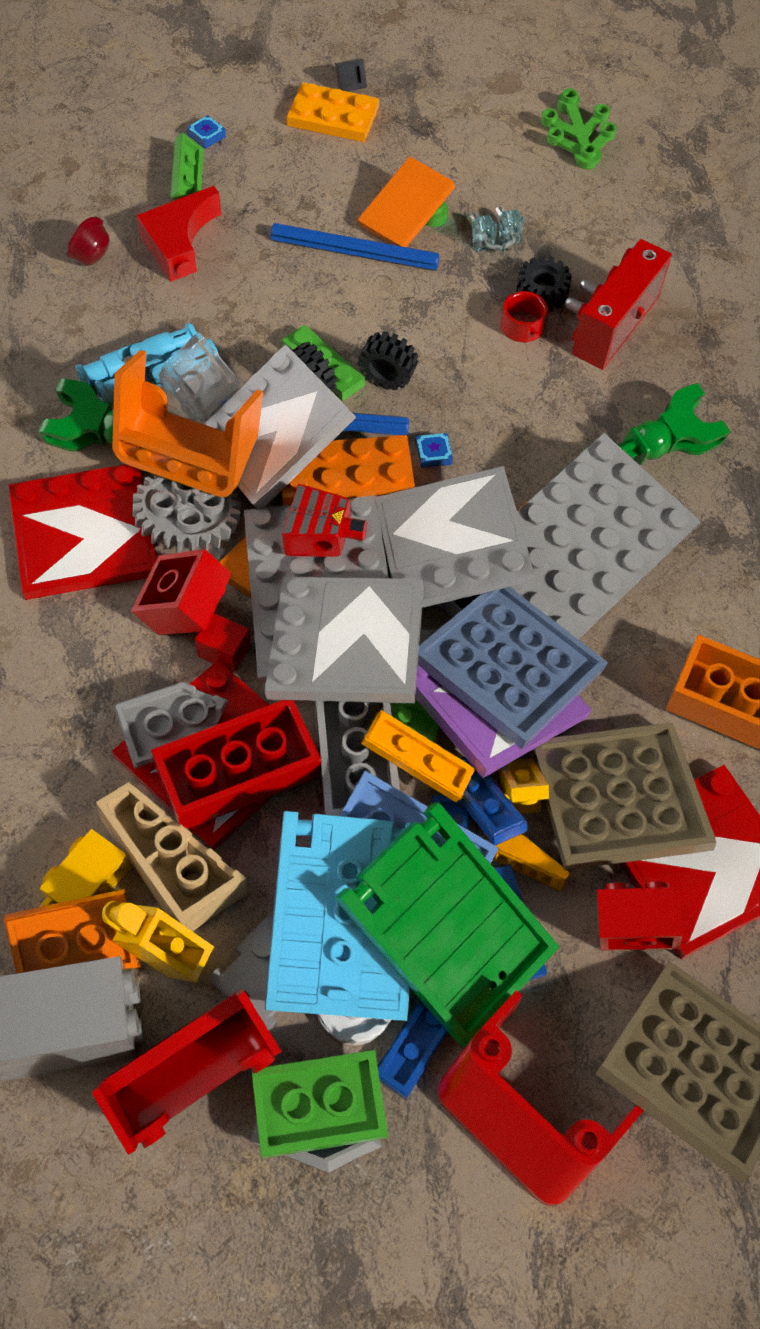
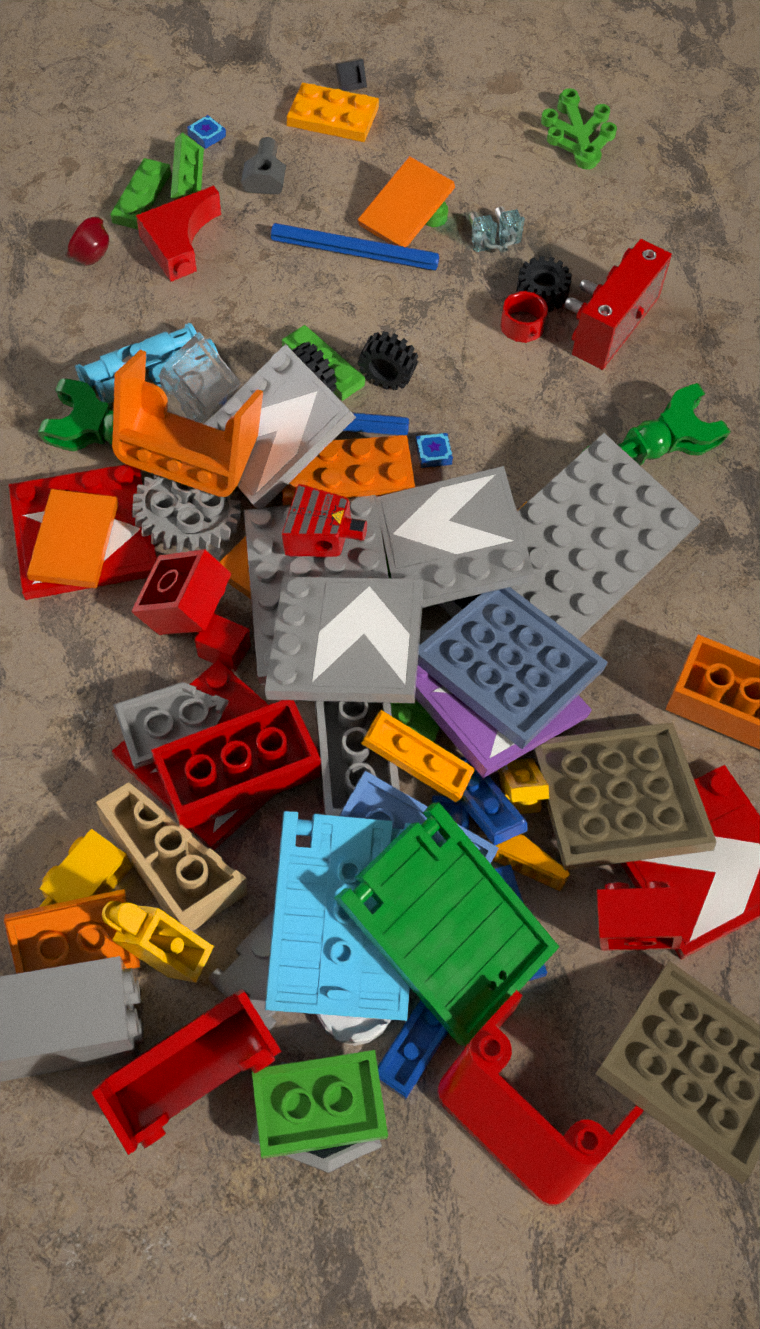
(73, 538): none -> orange tile
(140, 192): none -> bright green plate
(264, 171): none -> dark grey piece

